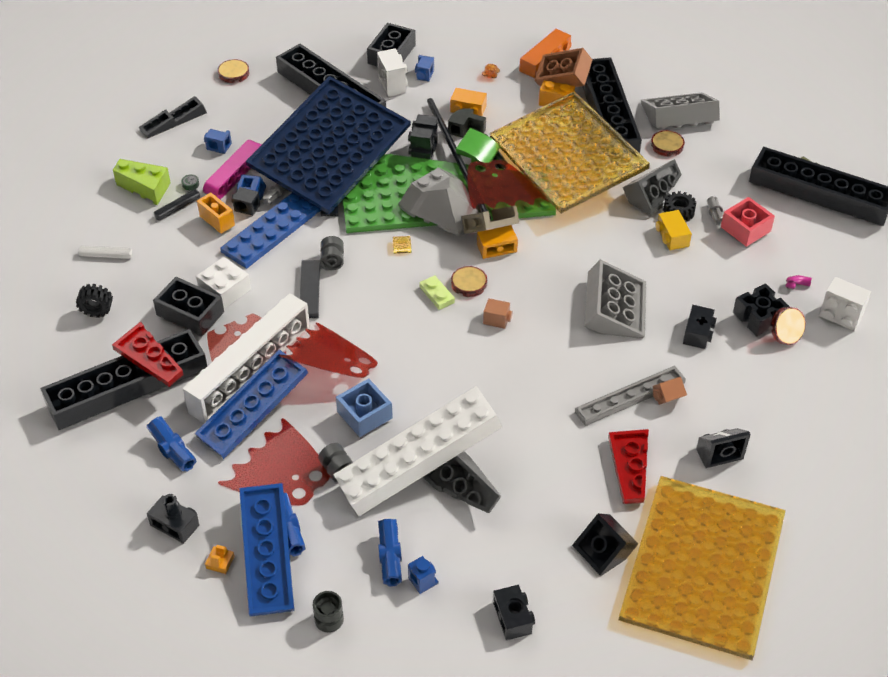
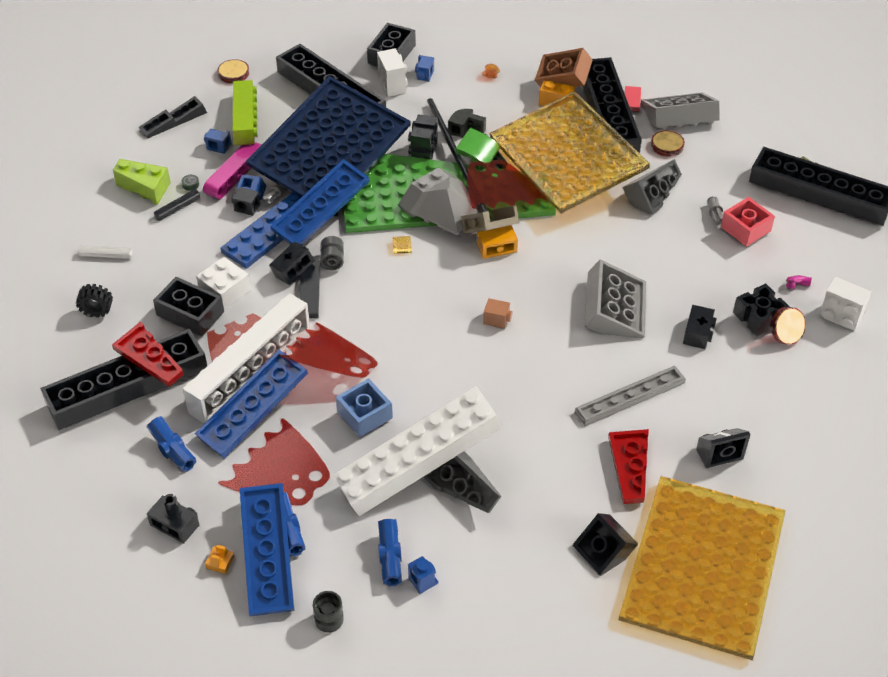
(216, 213): light orange brick -> none
(244, 112): none -> lime brick
(291, 263): none -> black brick
(320, 203): none -> blue plate
(334, 459): dark grey wheel -> none
(437, 292): yellowish green plate -> none
(468, 100): light orange brick -> none
(469, 281): pearl gold tile -> none
(513, 624): black brick -> none
(554, 42): orange brick -> none
(633, 96): none -> coral tile
(669, 390): nougat brick -> none
(673, 230): yellow brick -> none
(682, 200): black tyre -> none

